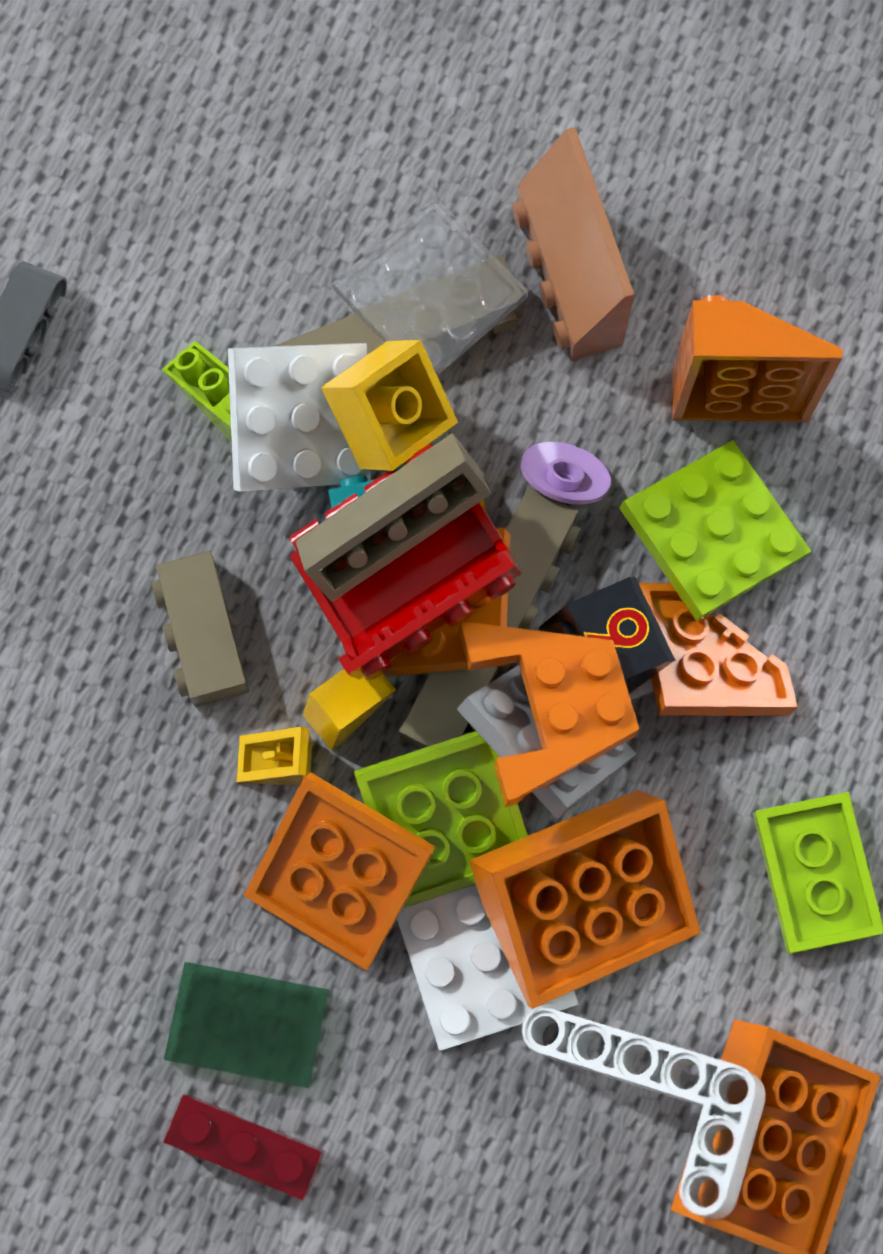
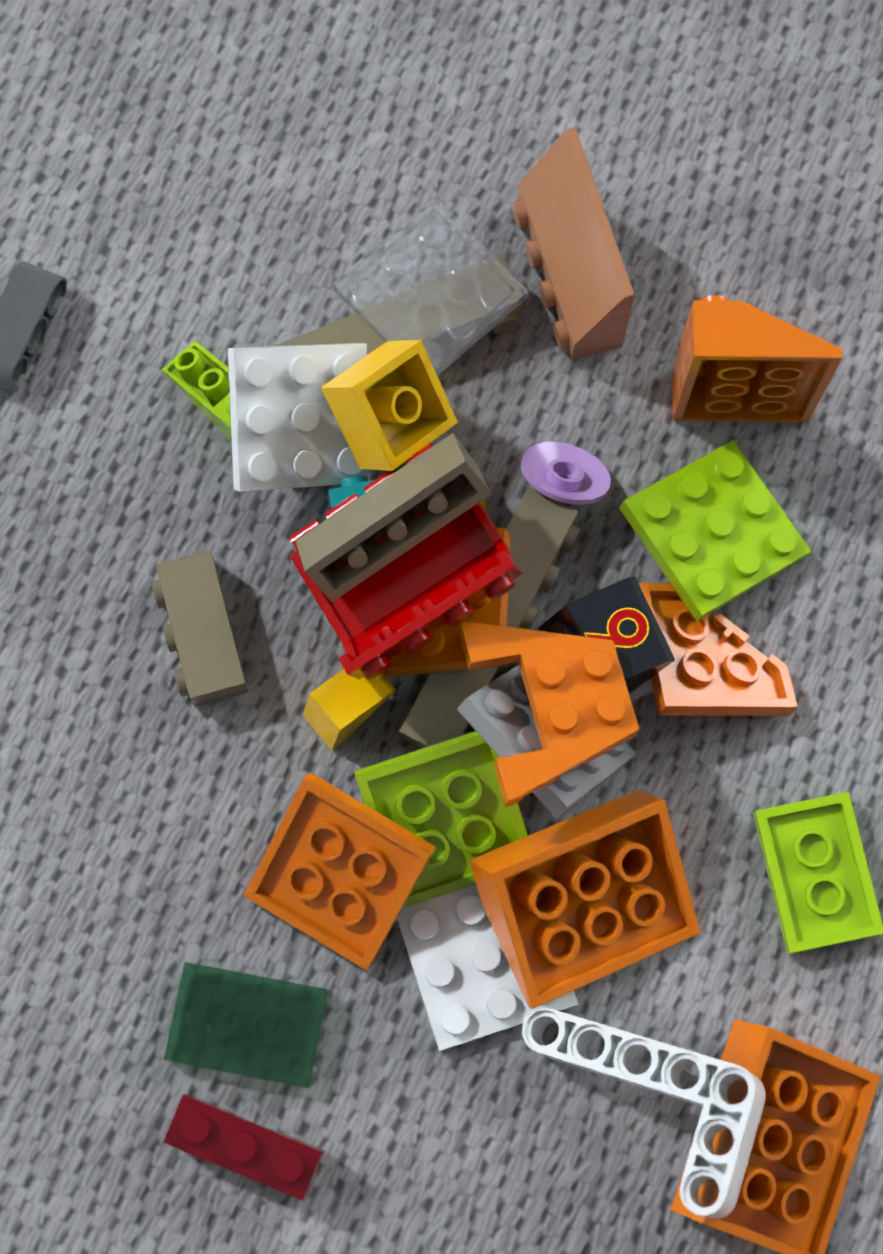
(275, 757): yellow slope -> none

